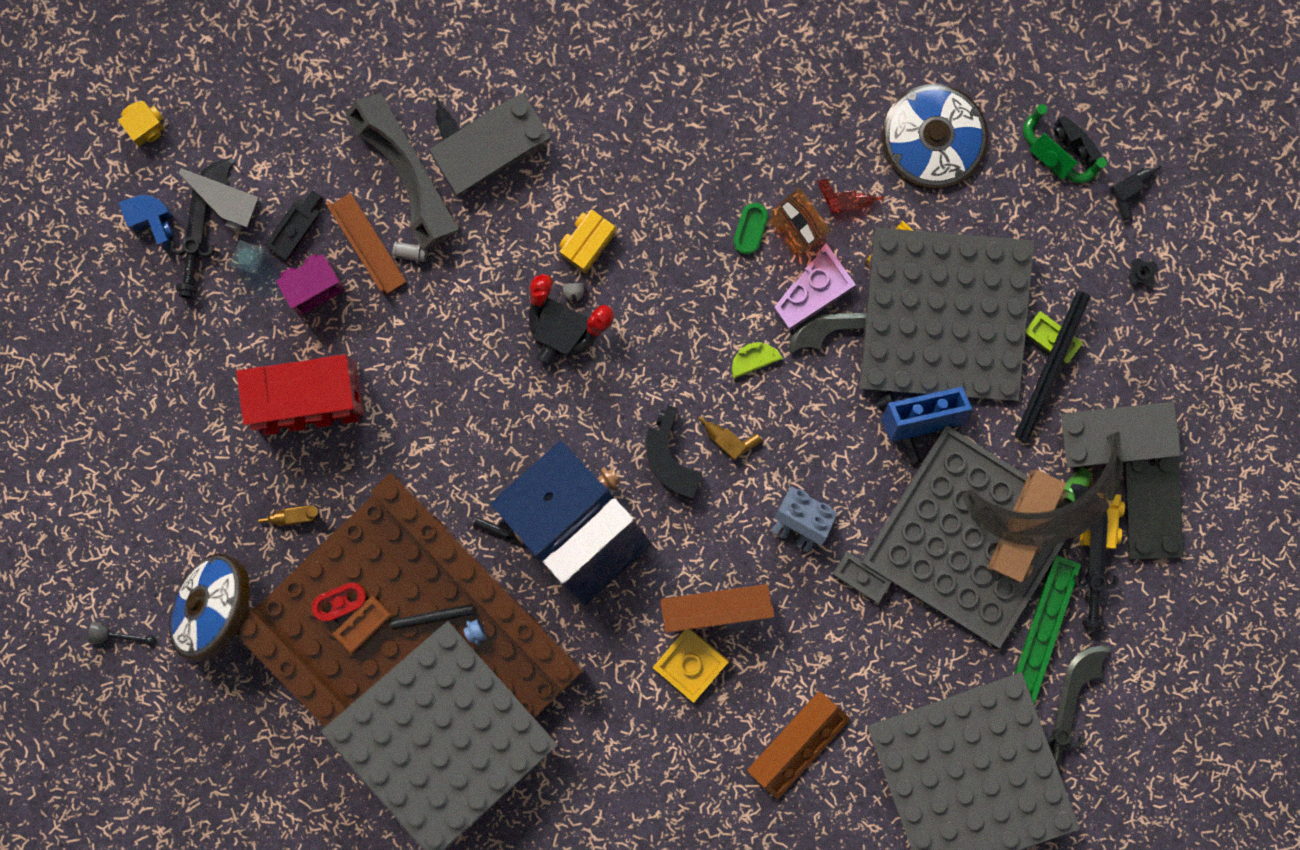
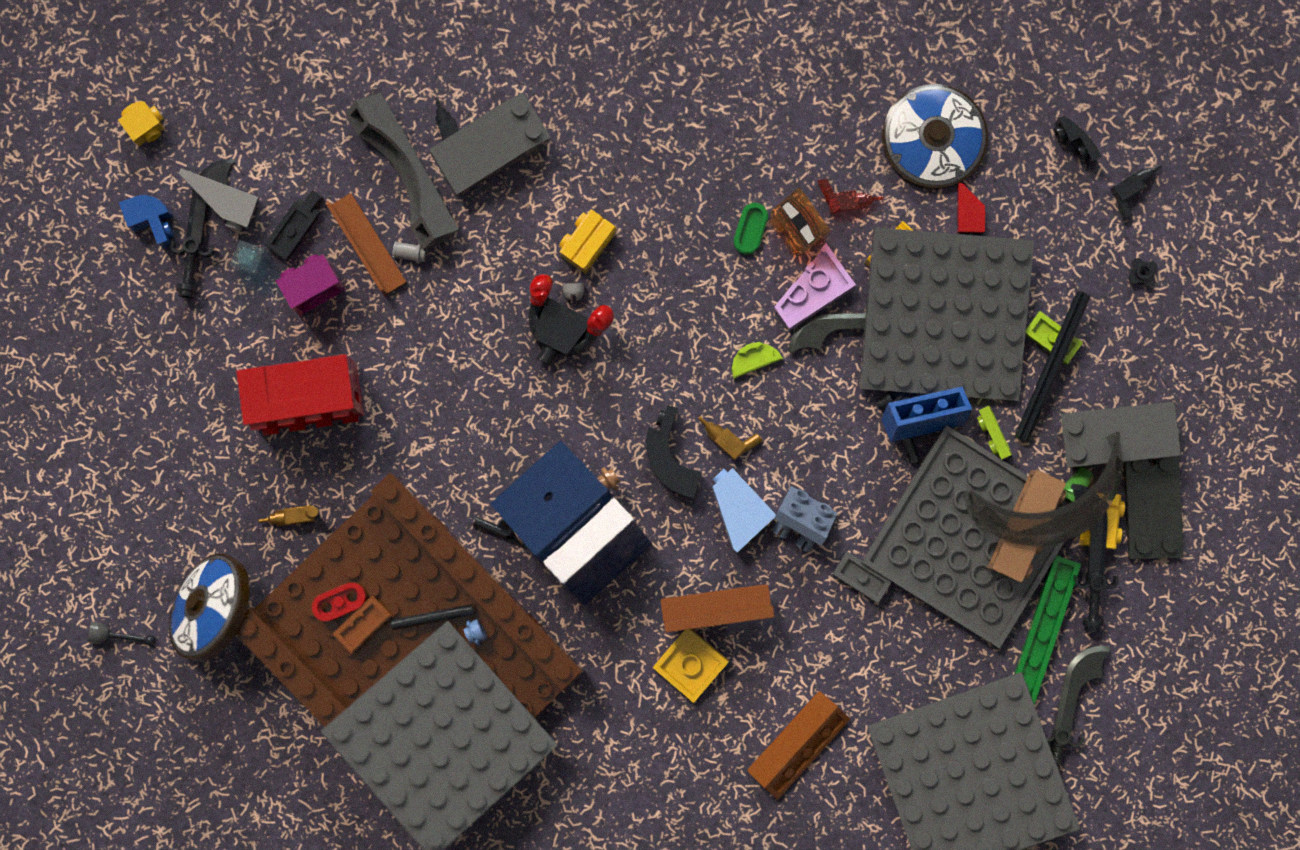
(740, 508): none -> light blue slope
(969, 212): none -> red tile
(998, 443): none -> lime plate
(1053, 155): green piece -> none

